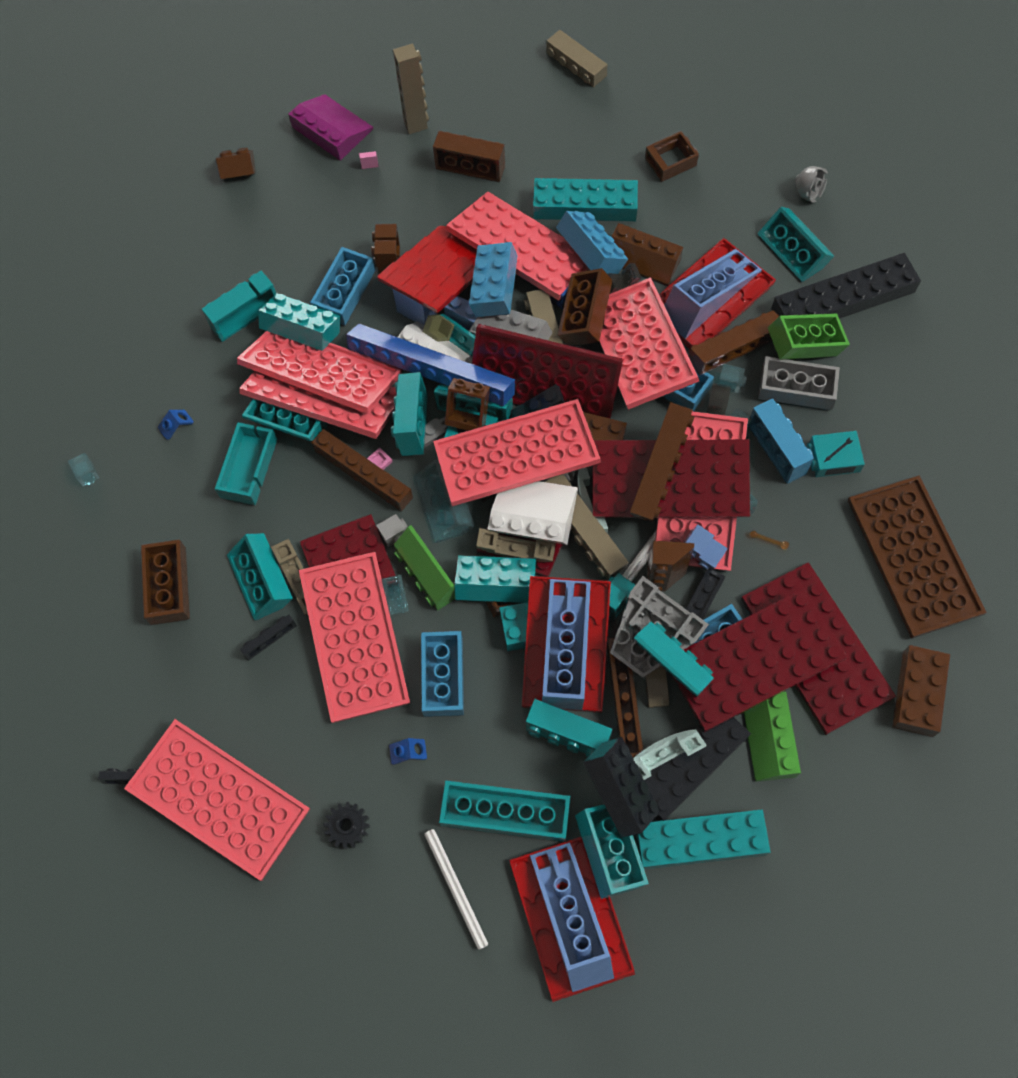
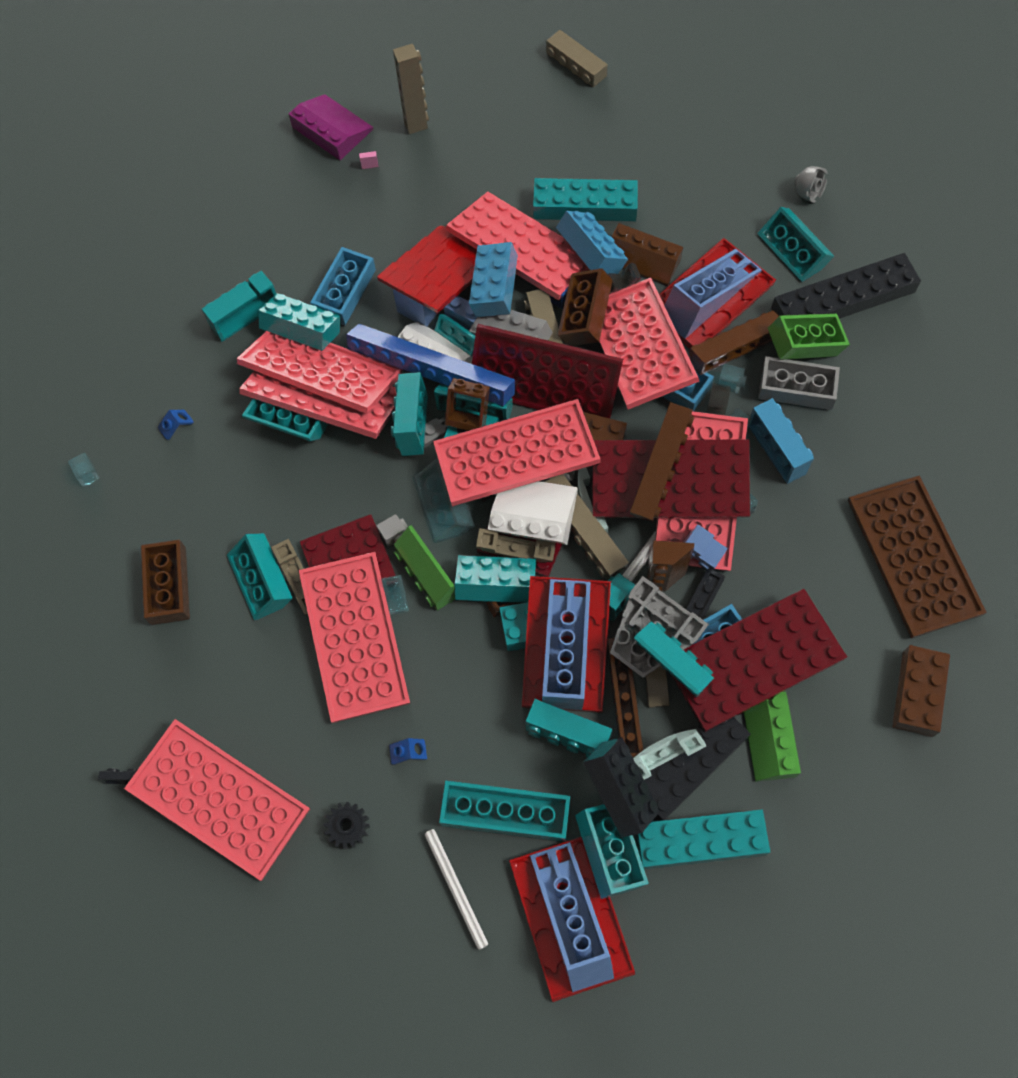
(236, 163): reddish brown slope -> none
(246, 463): teal piece -> none
(268, 637): black plate -> none
(362, 470): reddish brown brick -> none
(380, 458): bright pink tile -> none
(386, 245): reddish brown piece -> none
(438, 328): olive panel -> none
(442, 673): dark azure brick -> none
(469, 156): reddish brown brick -> none
(546, 399): black plate -> none
(663, 171): reddish brown window -> none
(784, 545): clear orange hinge -> none
(836, 454): teal brick -> none
(846, 688): dark red plate -> none

